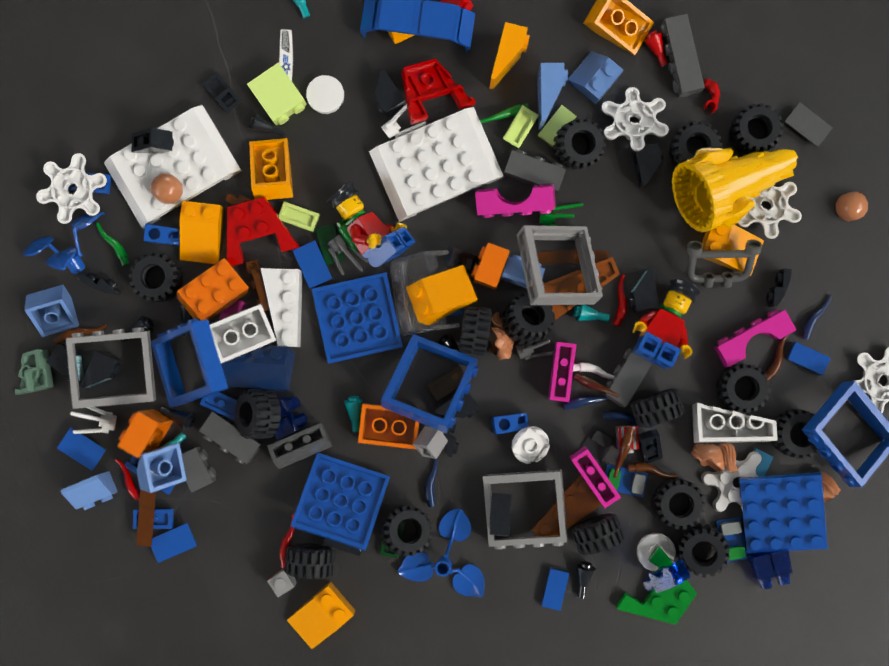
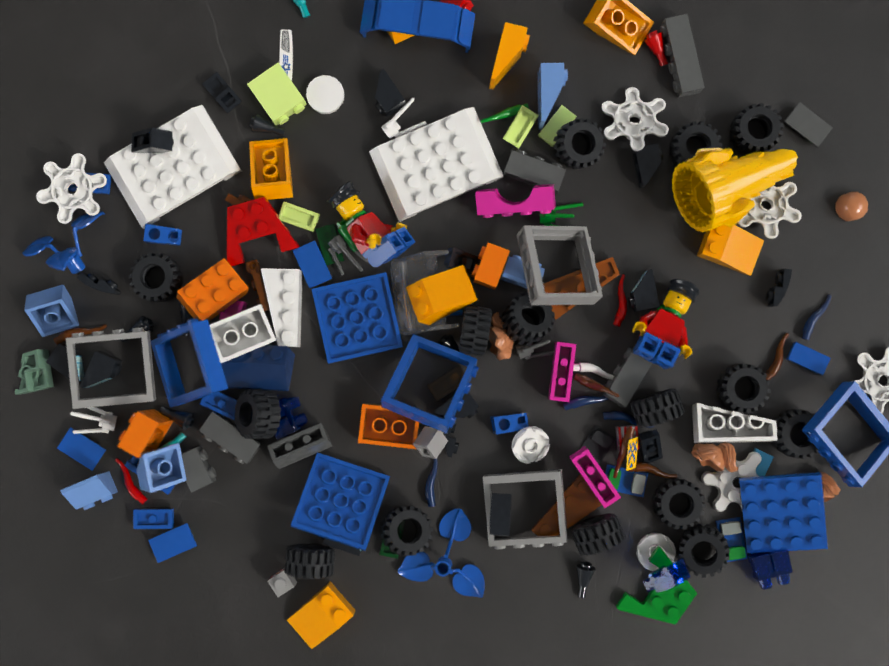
(118, 248): green animal -> none
(146, 518): reddish brown piece -> none
(166, 188): nougat hair -> none
(201, 232): light orange slope -> none
(285, 543): red animal -> none
(354, 408): teal cone -> none
(429, 81): red wing -> none
(555, 589): blue tile -> none
(567, 256): reddish brown sticker -> none
(586, 313): teal cone -> none
(595, 76): medium blue slope -> none
(632, 453): none -> yellow sticker
(695, 248): dark grey bar -> none
(713, 89): red piece -> none
(734, 349): dark pink arch -> none

